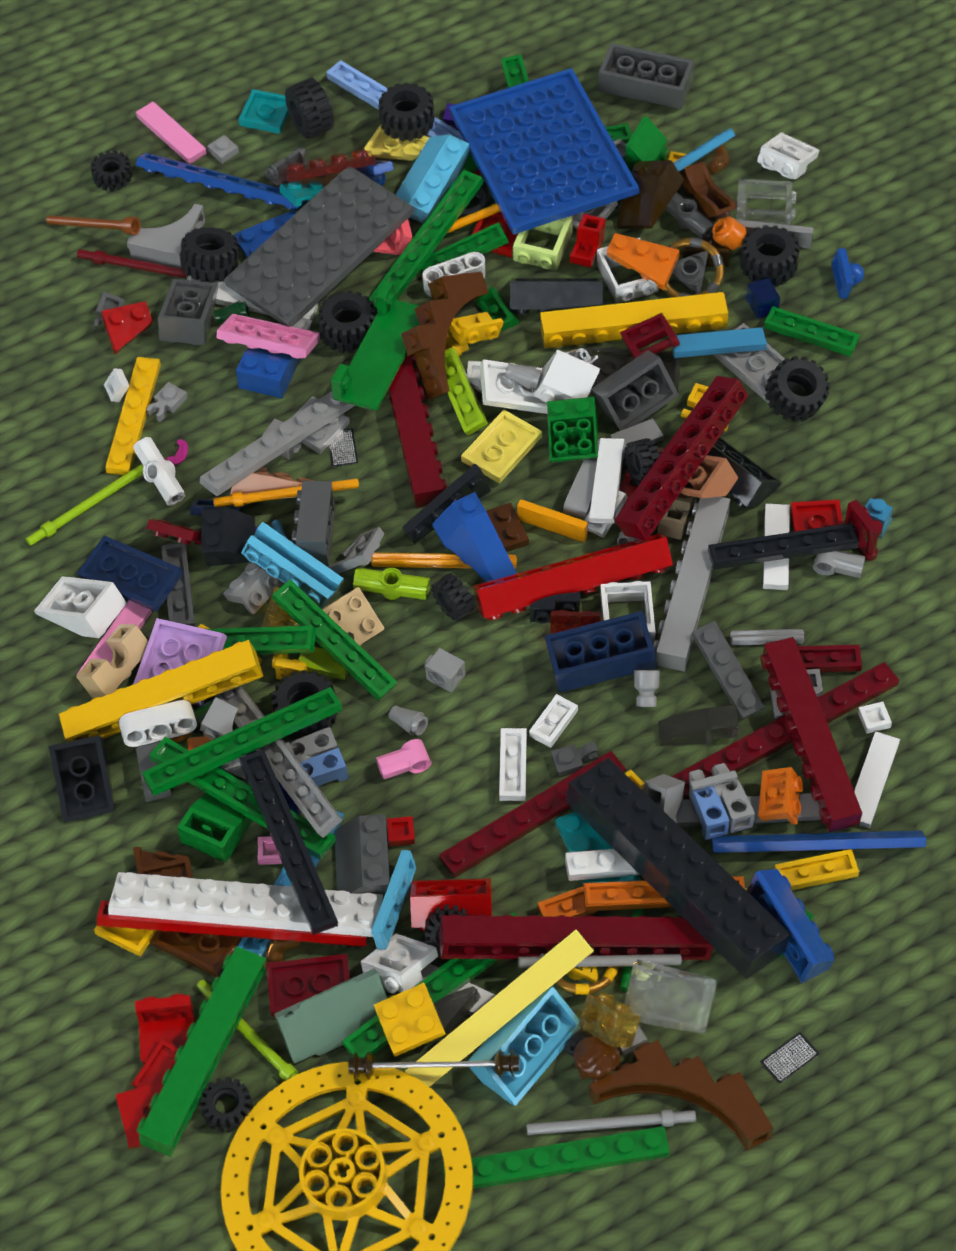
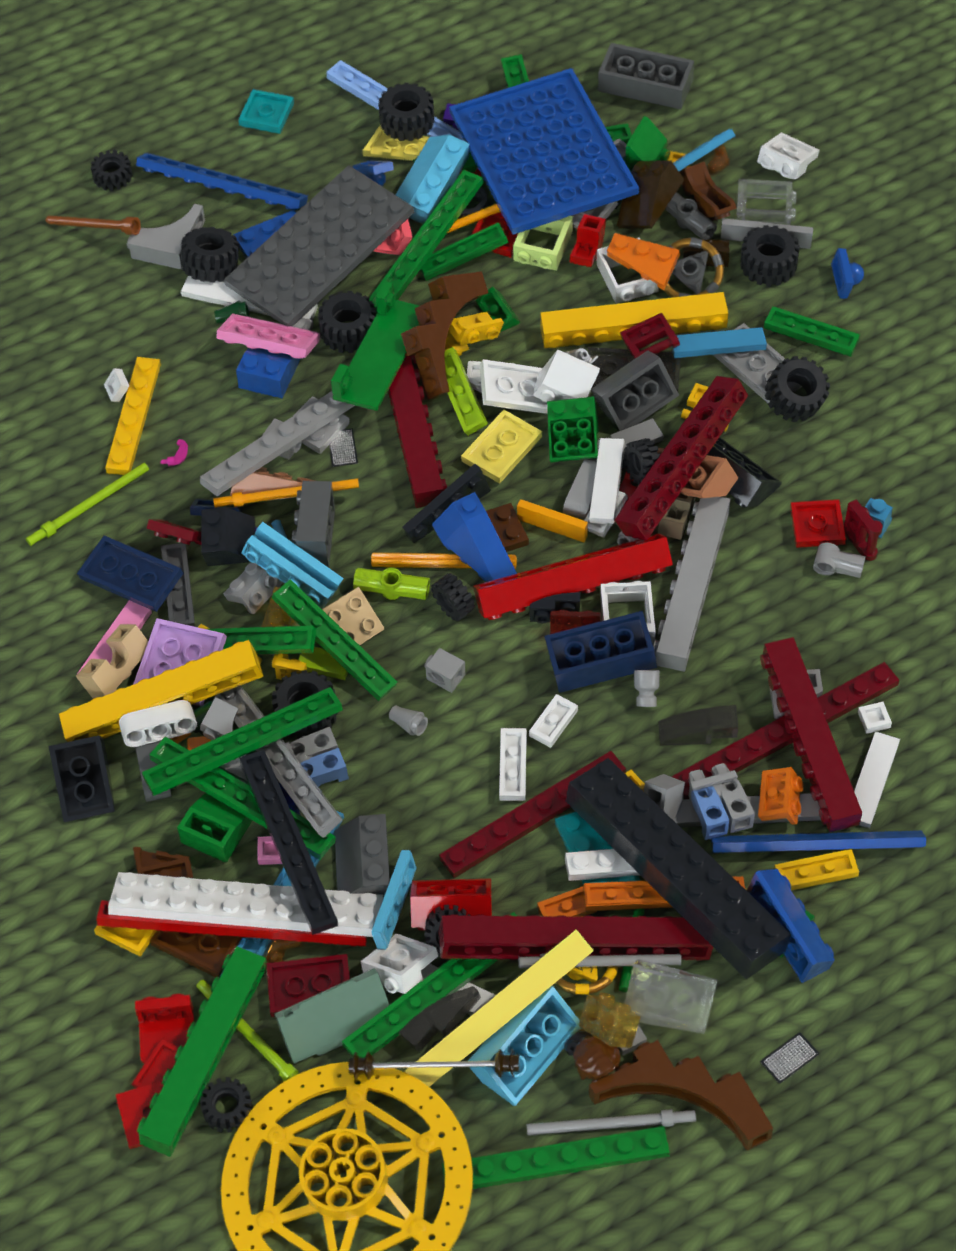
(82, 605): white slope -> none
(101, 257): dark red bar -> none
(106, 302): dark grey plate -> none
(126, 323): red wing -> none
(159, 471): white piece -> none
(169, 399): light grey plate -> none
(171, 132): bright pink tile -> none
(187, 312): dark grey slope -> none
(223, 149): light grey plate -> none
(275, 171): dark grey hinge -> none
(296, 191): teal wing -> none
(309, 108): black tyre -> none
(319, 167): clear red plate -> none
(360, 551): light grey wing -> none
(400, 831): red plate -> none
(409, 1019): yellow plate -> none
(410, 758): bright pink piece -> none
(464, 264): white beam -> none
(525, 375): light grey cone -> none
(554, 293): black slope -> none
(569, 759): dark grey plate -> none
(727, 670): dark grey plate -> none
(729, 233): orange head -> none
(759, 637): light grey axle -> none
(761, 297): clear blue brick -> none
(777, 571): white tile -> none
(783, 546): black tile -> none
(831, 657): dark red plate -> none

